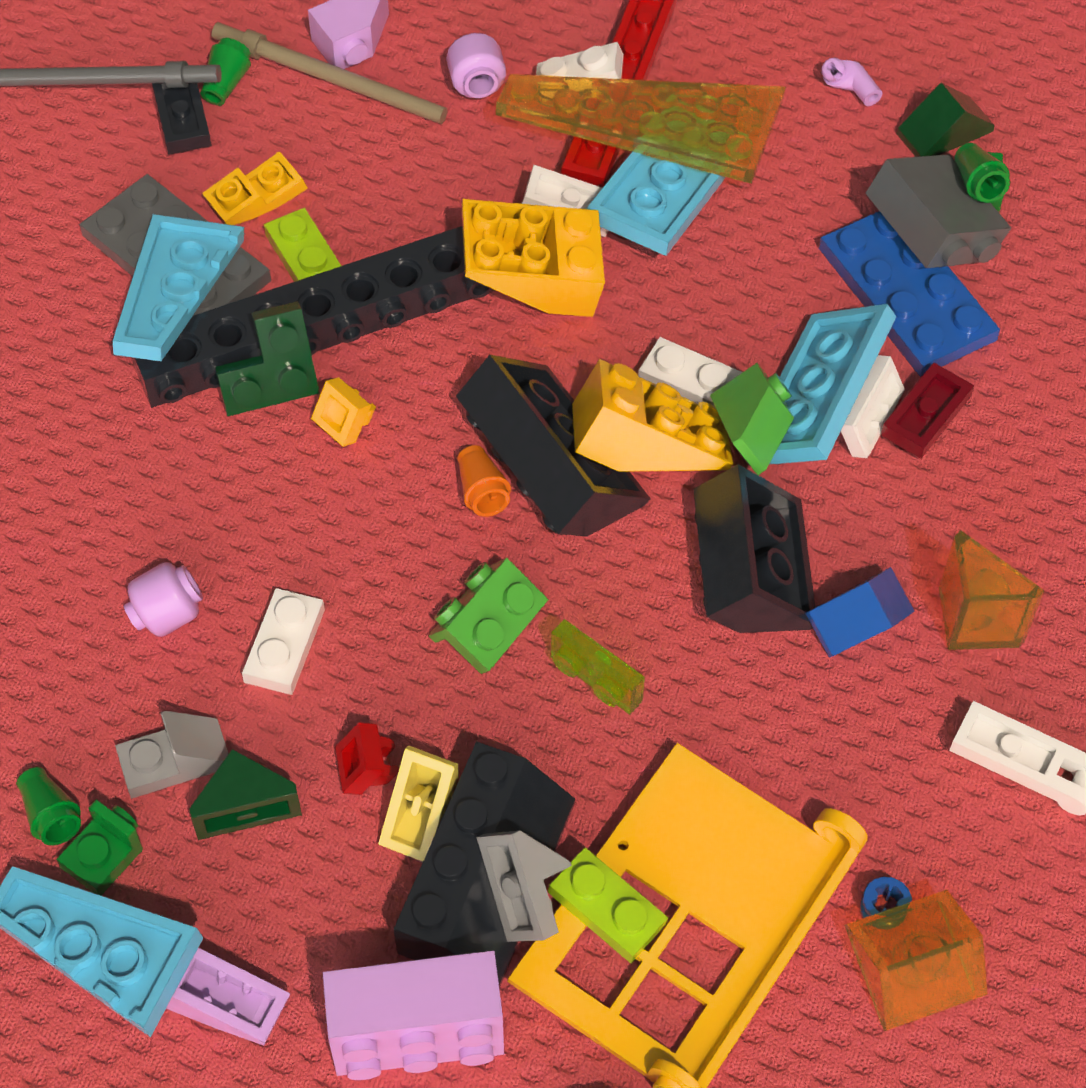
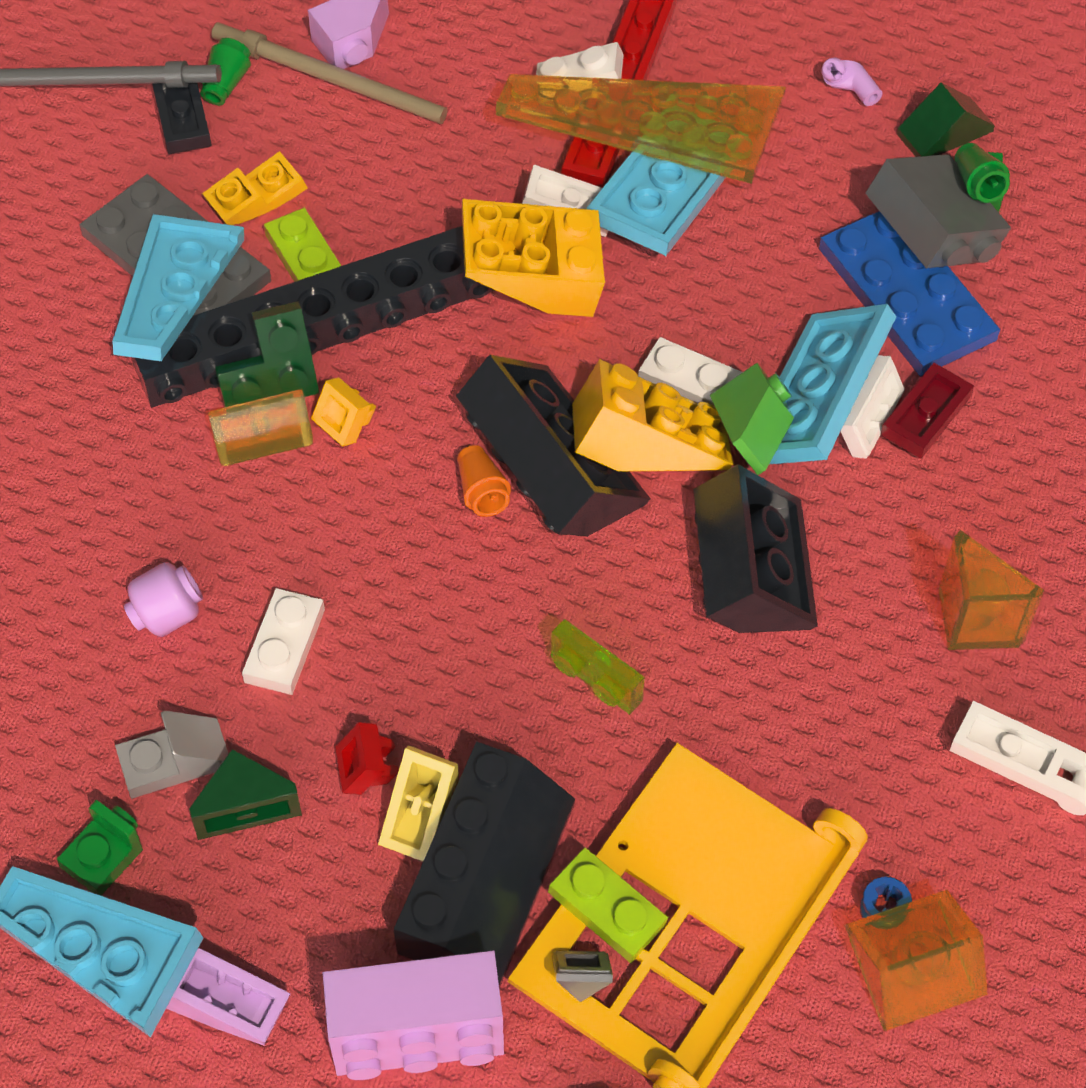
(48, 808): green cone -> none
(261, 428): none -> clear yellow slope
(476, 65): lavender head -> none
(489, 613): bright green bracket -> none
(517, 875): light grey slope -> none
(582, 972): none -> dark grey slope
(860, 612): blue slope -> none

